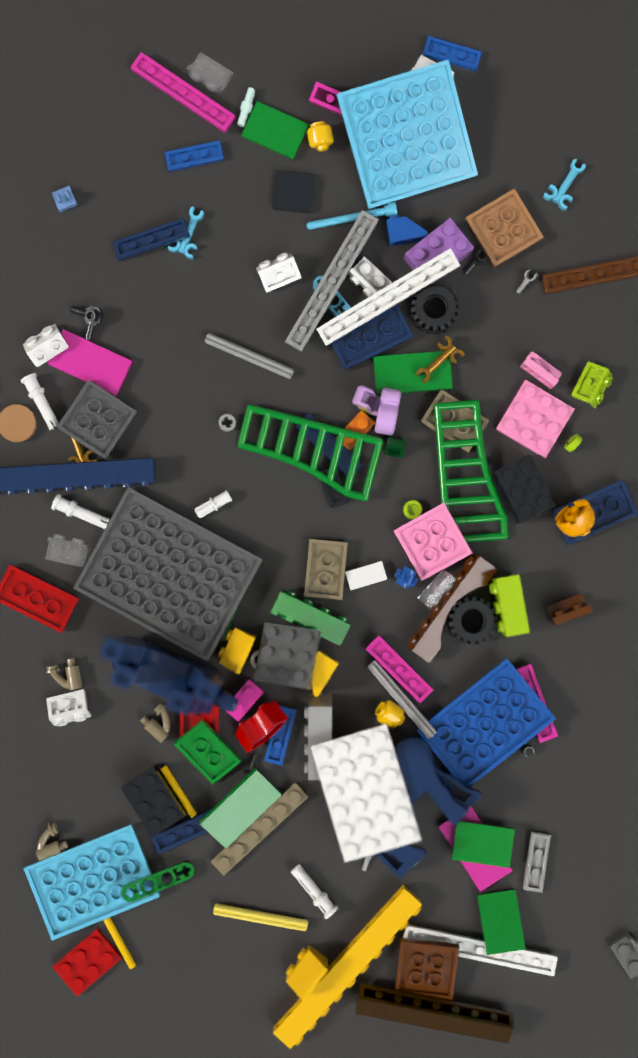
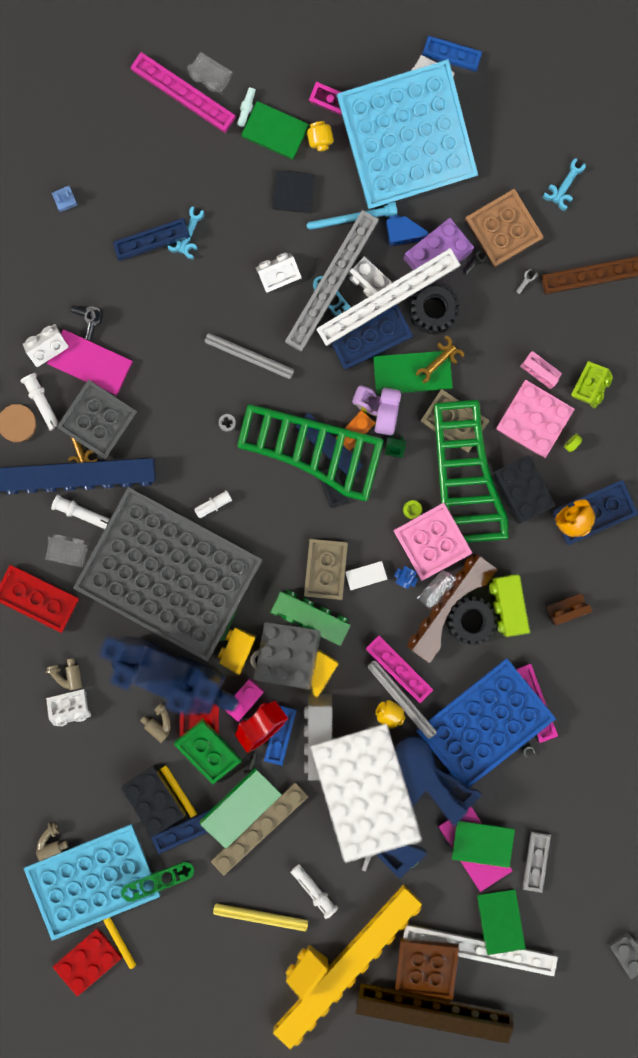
(194, 156): blue tile -> none

